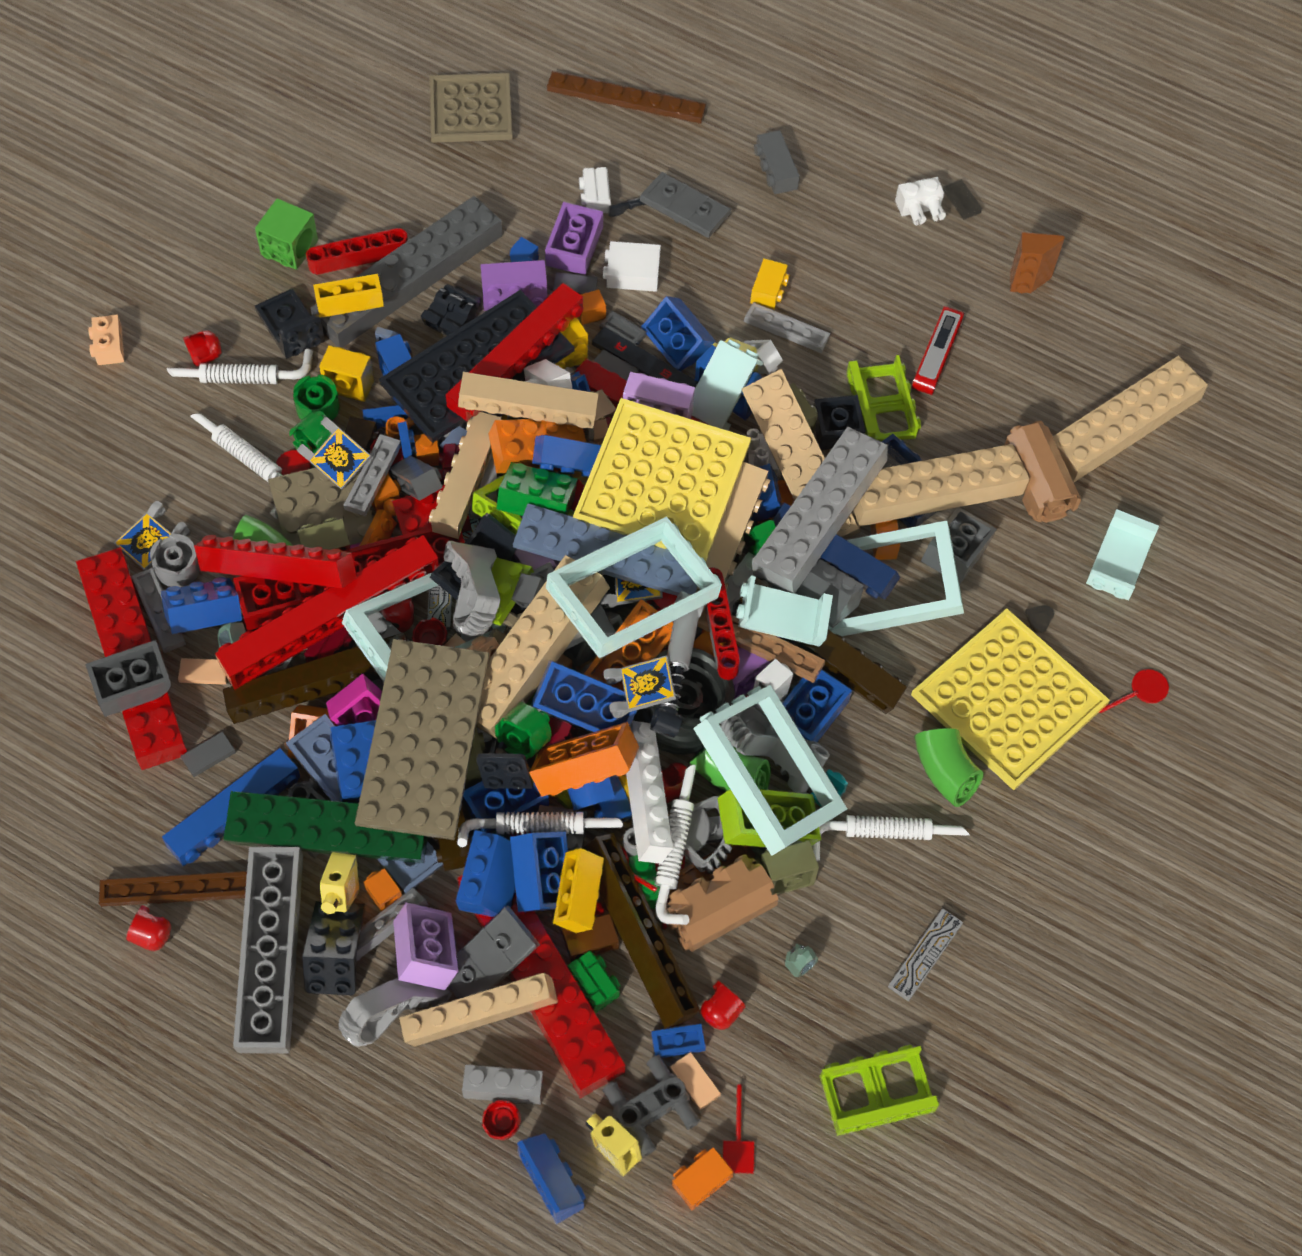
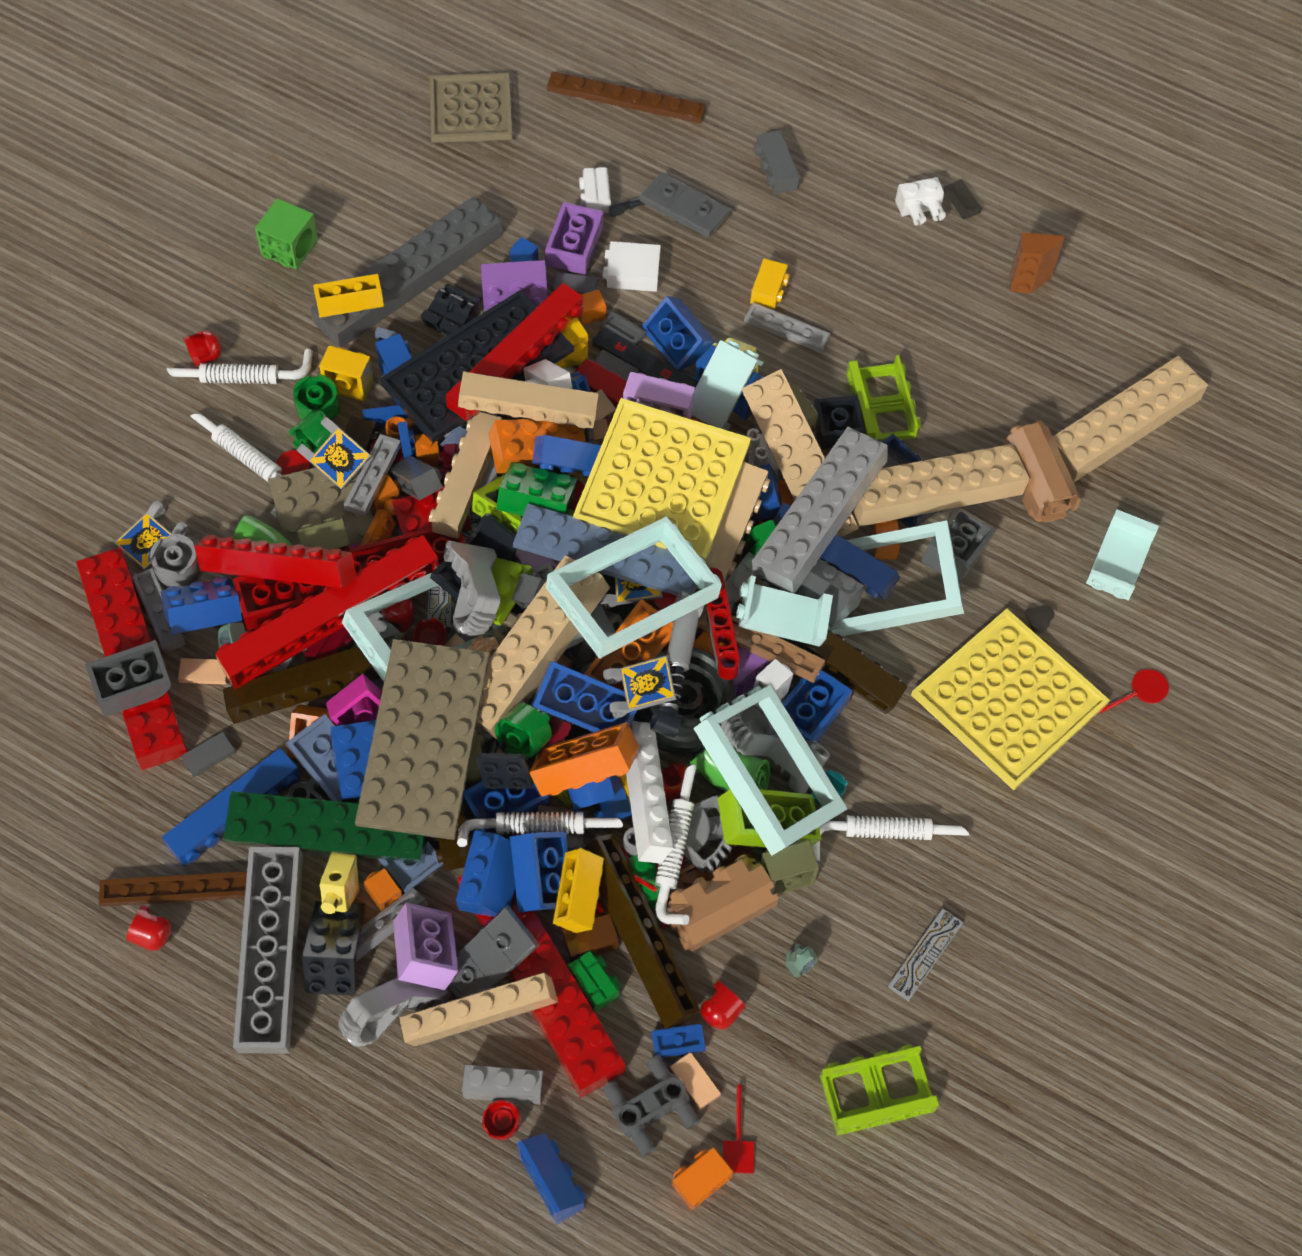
(107, 340): light nougat brick -> none
(290, 323): black bracket -> none
(354, 251): red beam -> none
(614, 1143): light yellow torso -> none
(767, 354): white slope -> none
(938, 350): beam -> none
(948, 764): bright green brick -> none

